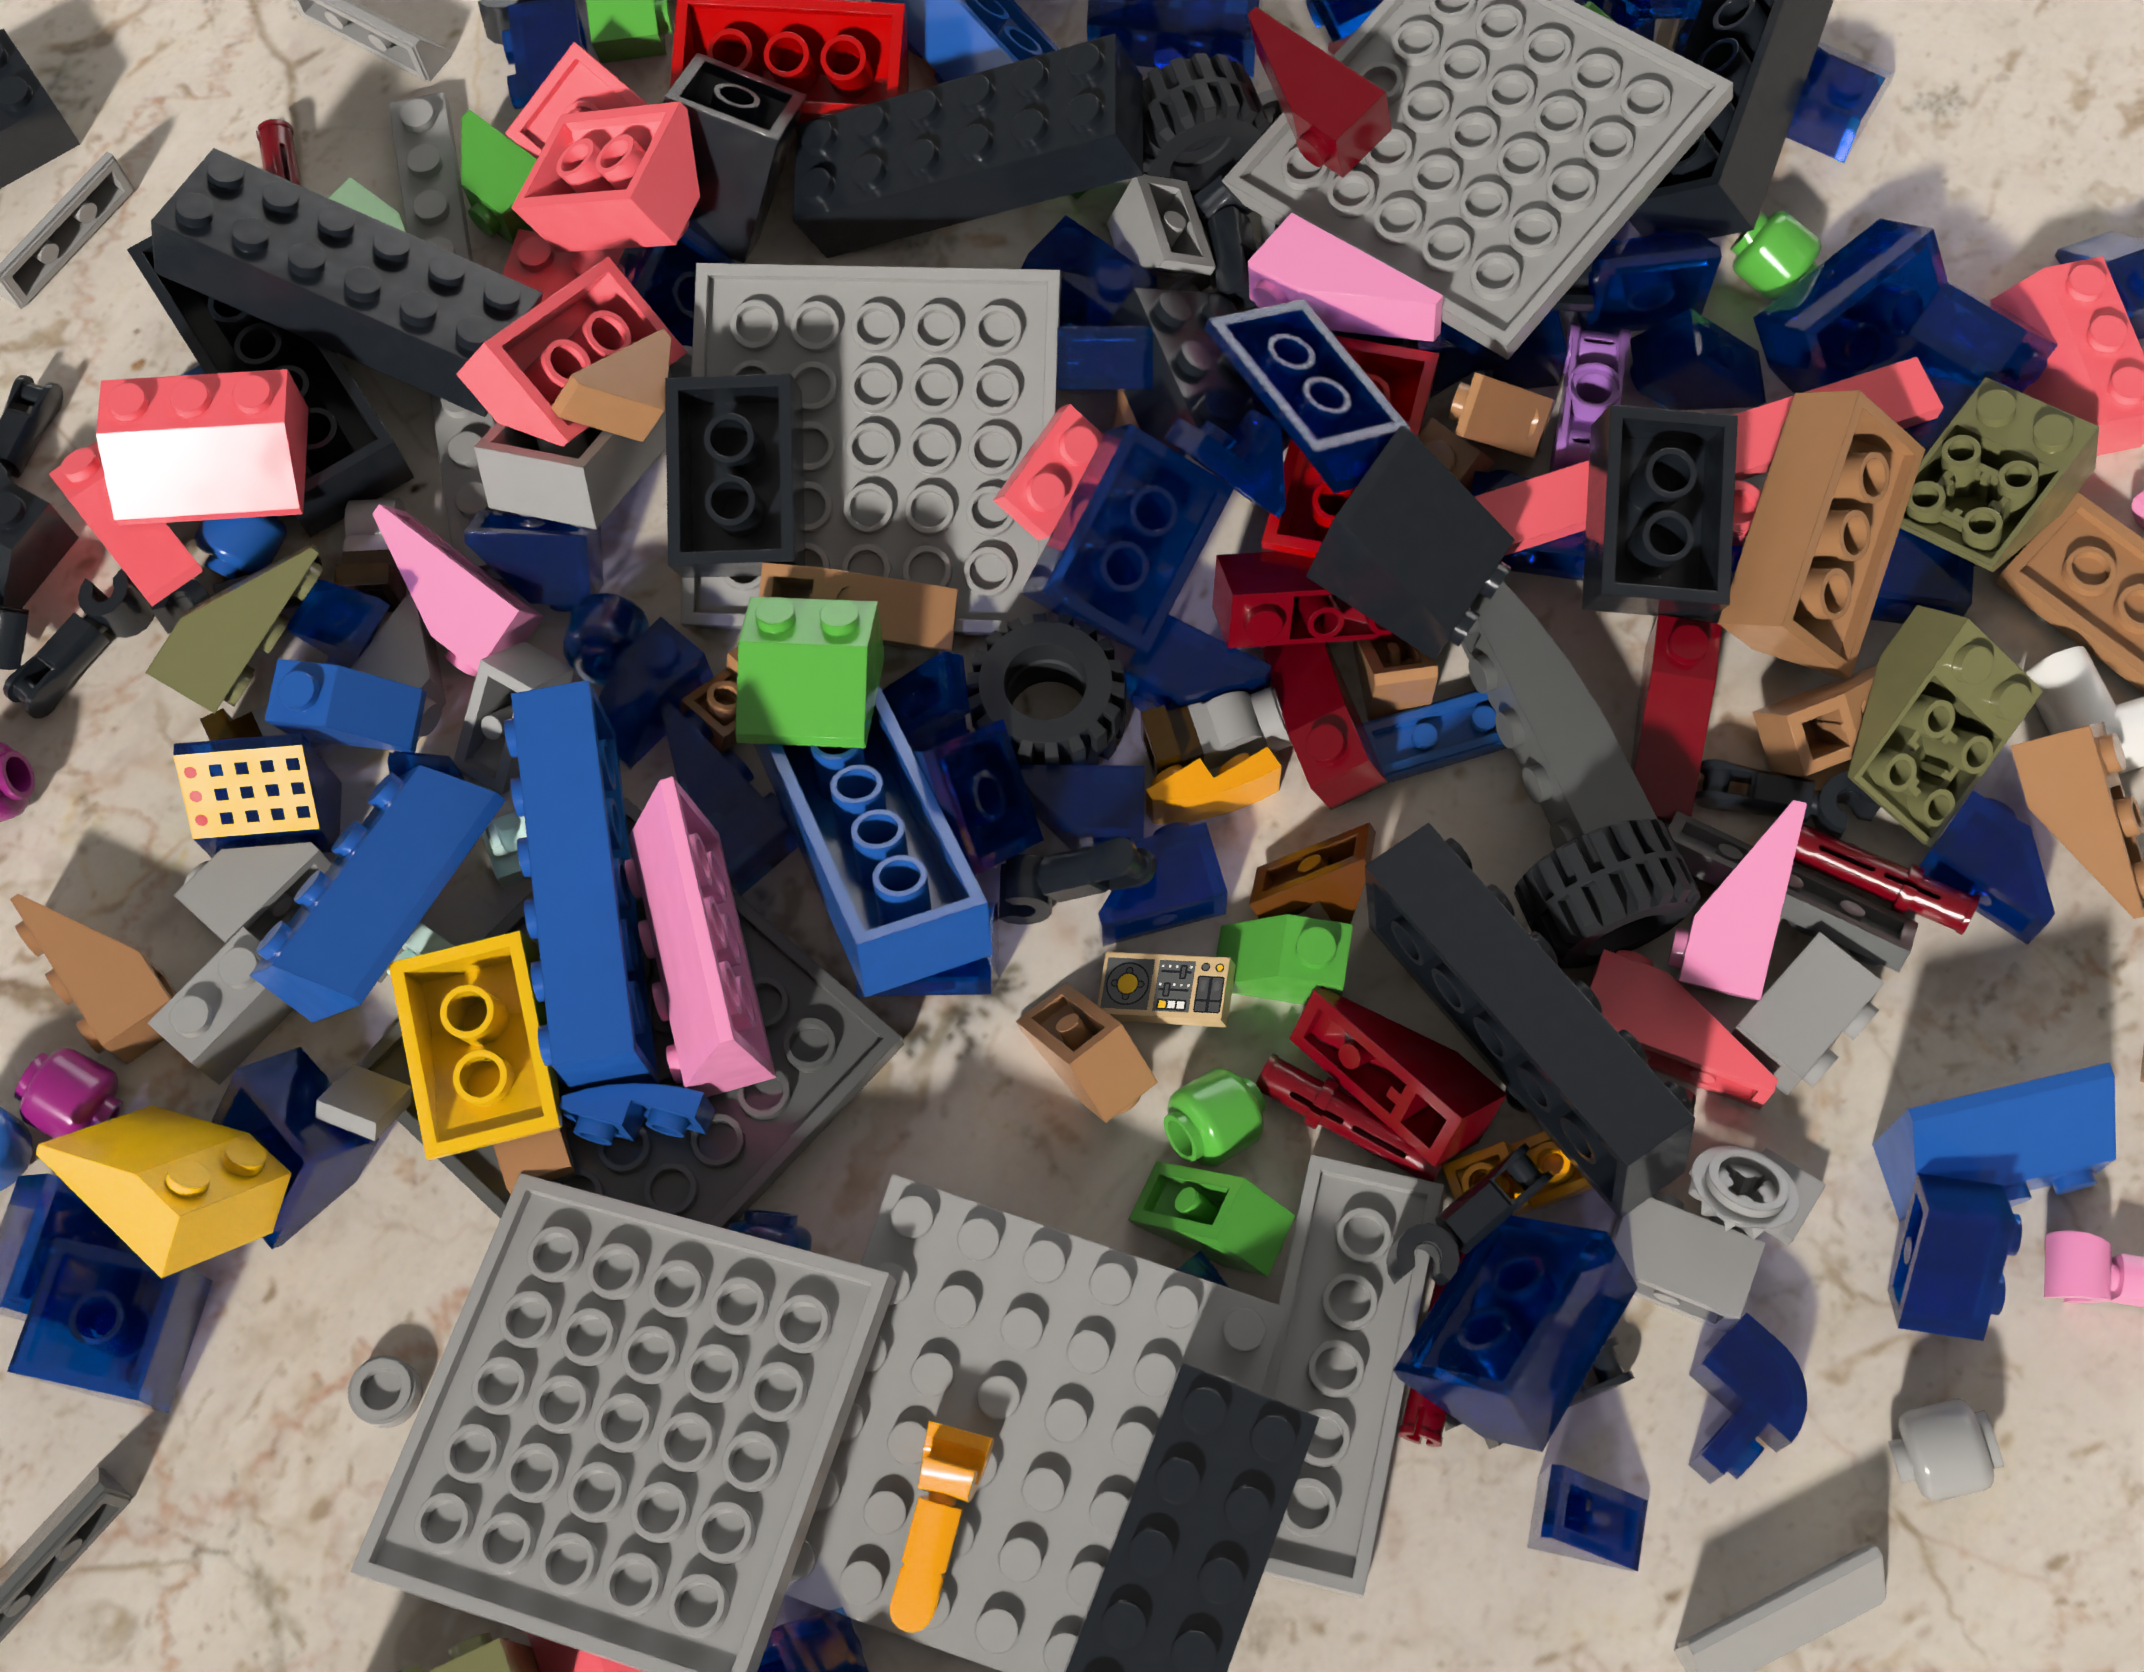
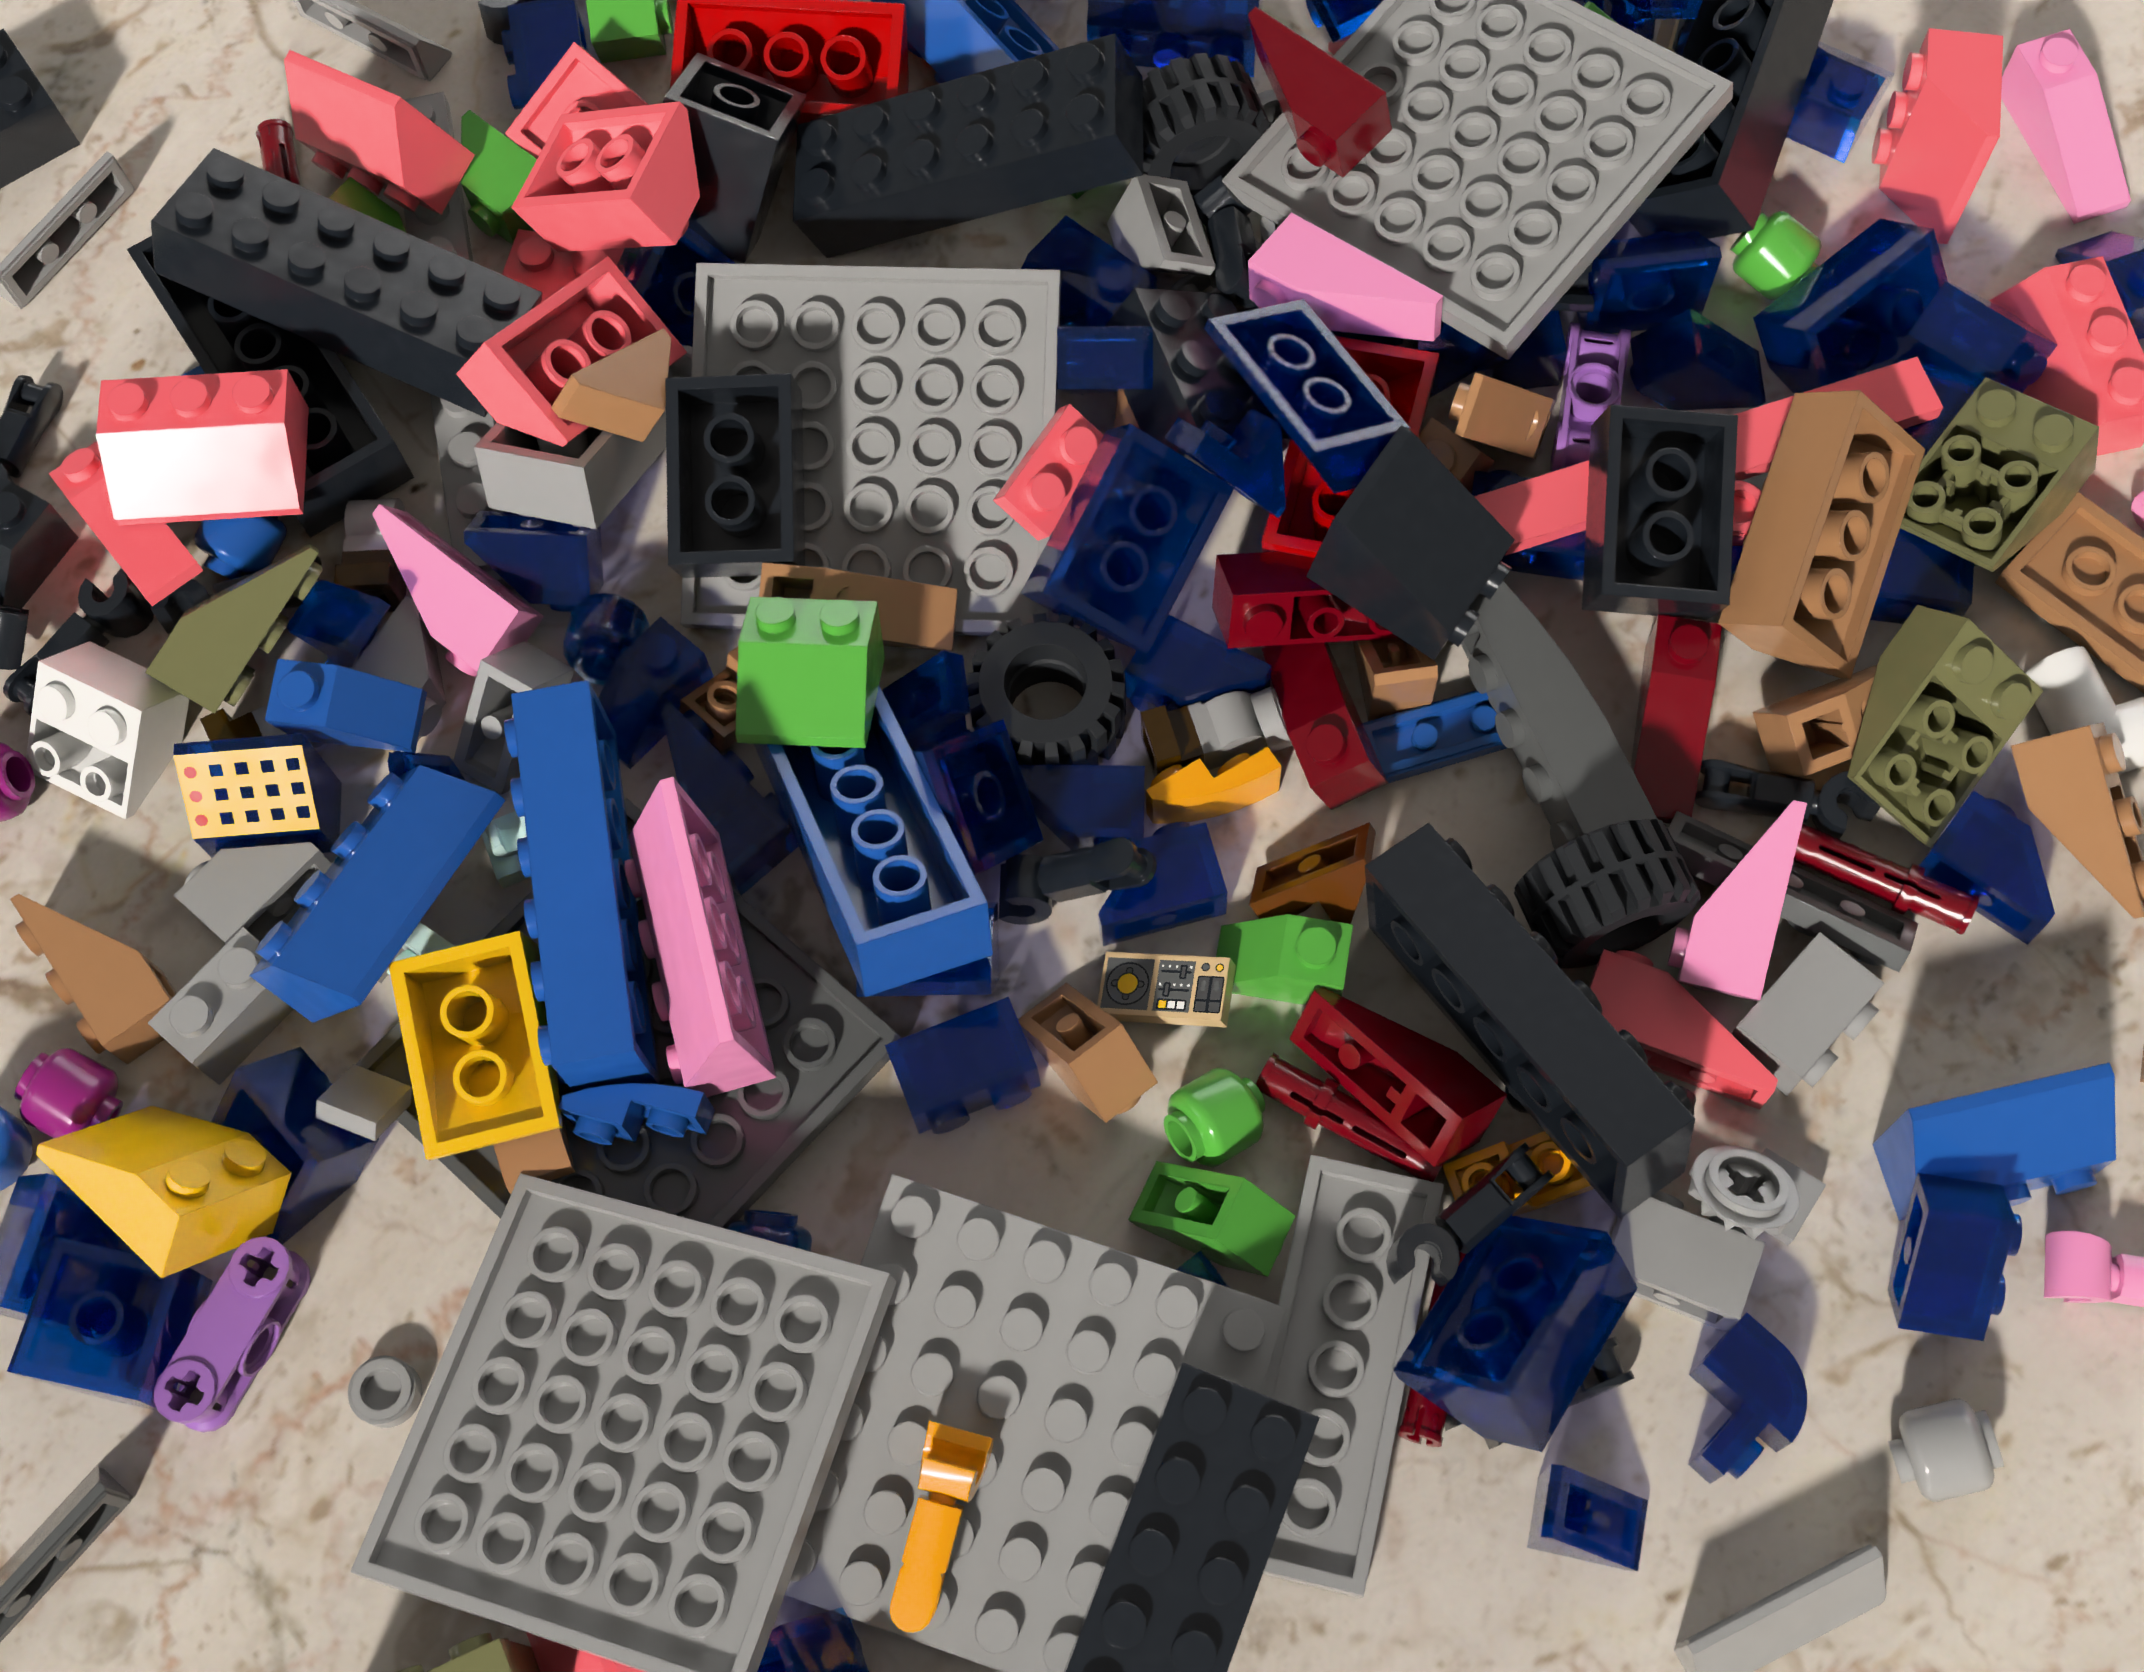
(103, 727): none -> white slope
(232, 1335): none -> medium lavender piece
(373, 136): none -> coral slope
(964, 1067): none -> clear blue brick
(1941, 127): none -> coral slope
(2066, 124): none -> bright pink slope

